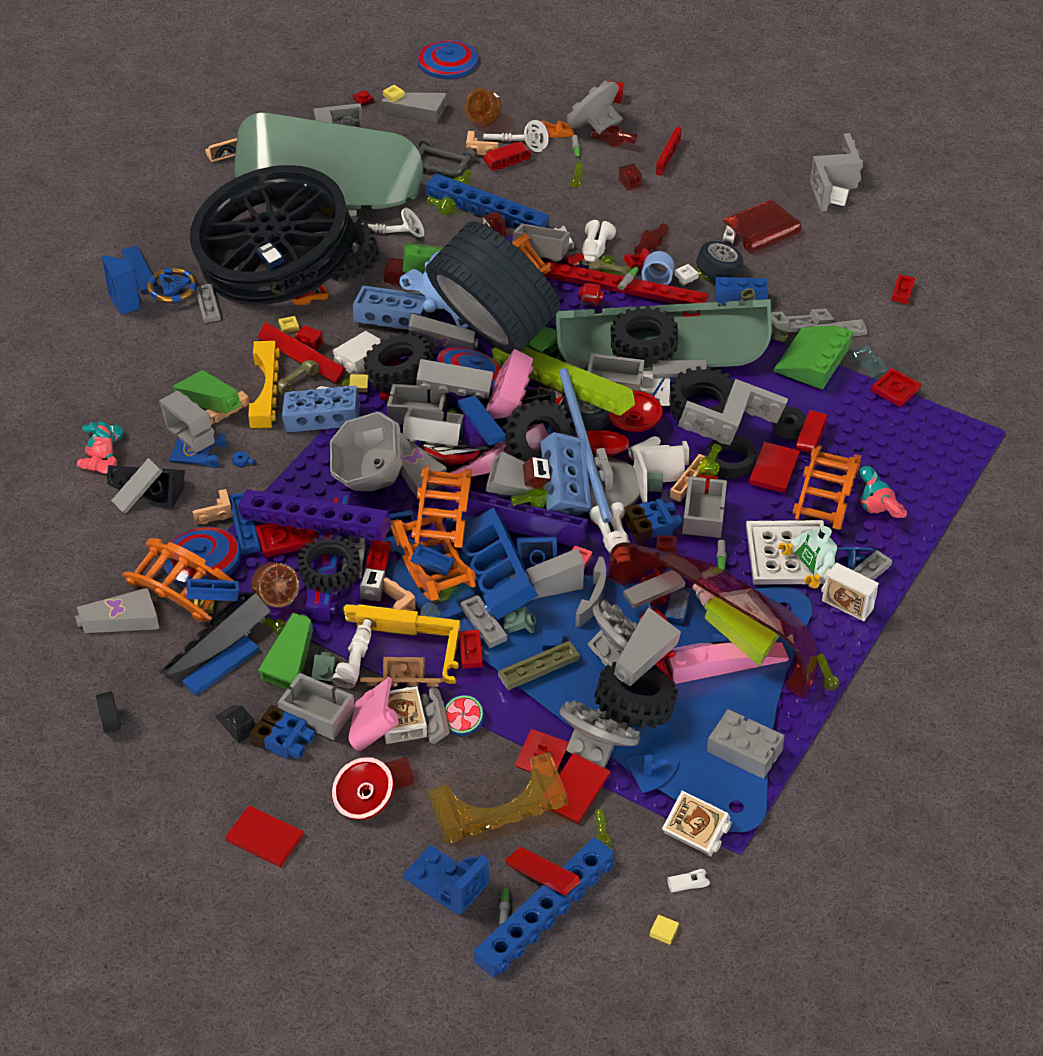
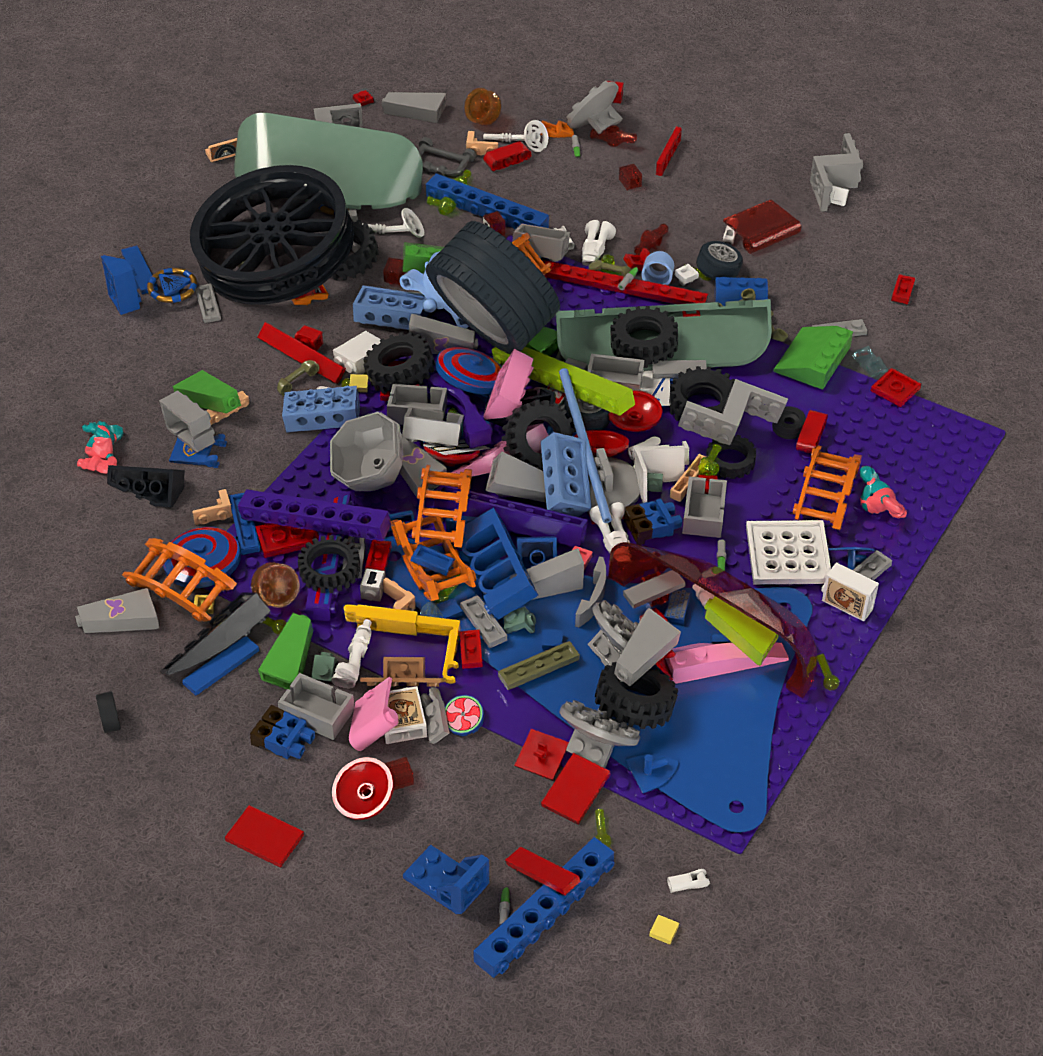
(137, 485): light grey tile -> none
(212, 589): blue piece -> none
(237, 722): black slope -> none
(241, 459): blue piece -> none
(261, 411): yellow arch -> none
(270, 255): slope -> none
(288, 324): light yellow tile -> none
(393, 93): light yellow tile -> none
(447, 59): blue dish -> none
(454, 379): light grey brick -> none
(462, 820): clear yellow arch -> none
(482, 420): blue tile -> none
(536, 472): clear red brick -> none
(536, 497): clear neon green bar -> none
(574, 259): red plate -> none
(576, 181): clear neon green bar -> none
(591, 294): red head -> none
(667, 543): clear red plate -> none
(697, 823): brick -> none
(745, 743): light grey piece -> none
(774, 467): red tile -> none
(795, 323): light grey slope -> none
(816, 552): light aqua torso -> none

